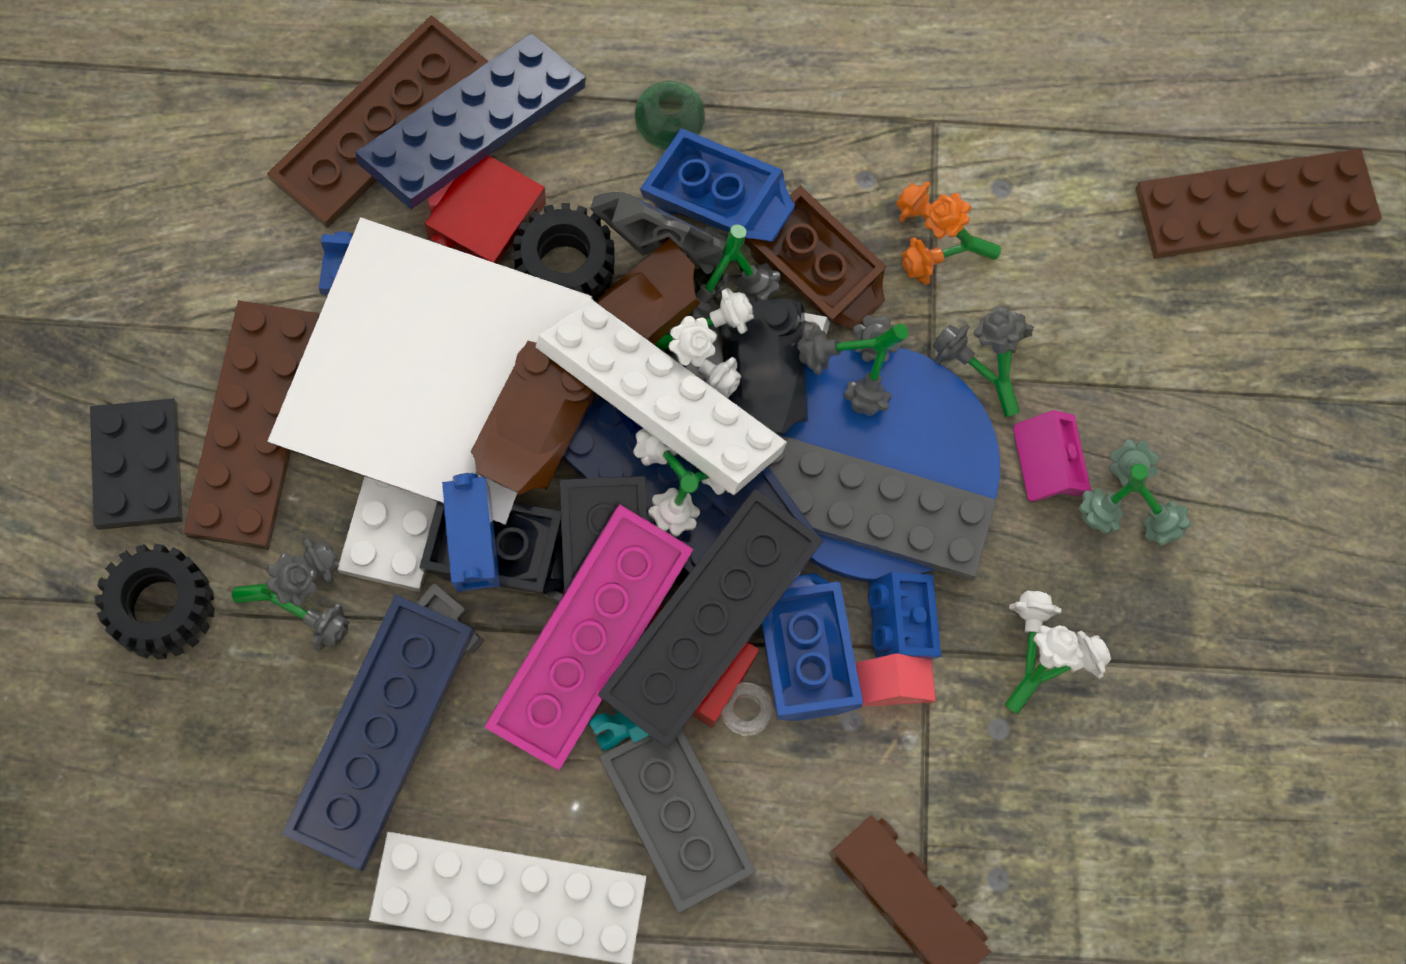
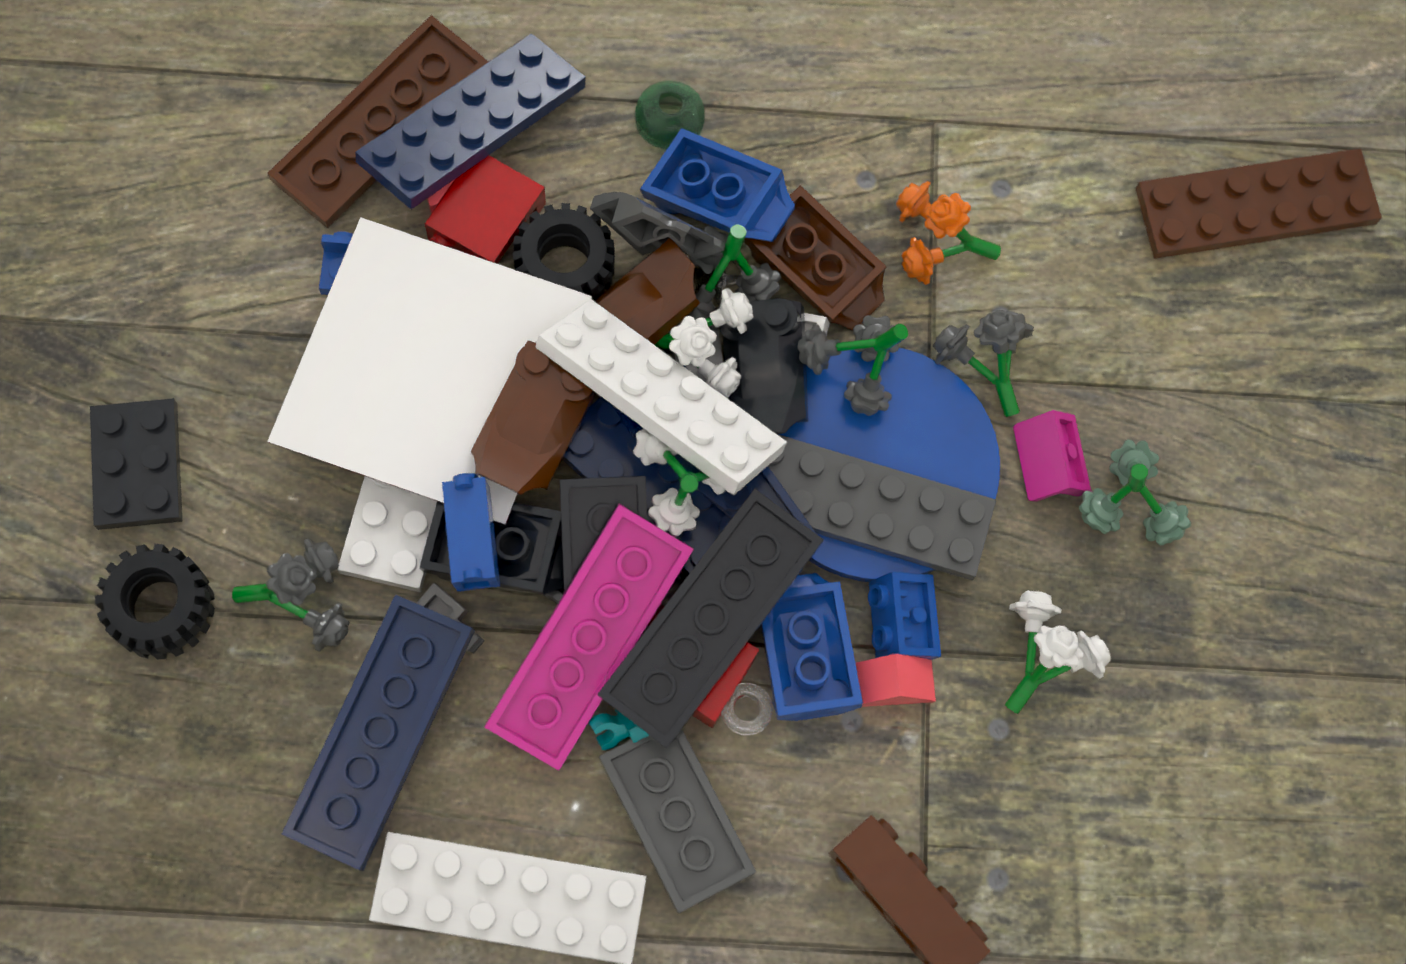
(238, 469): reddish brown plate -> none

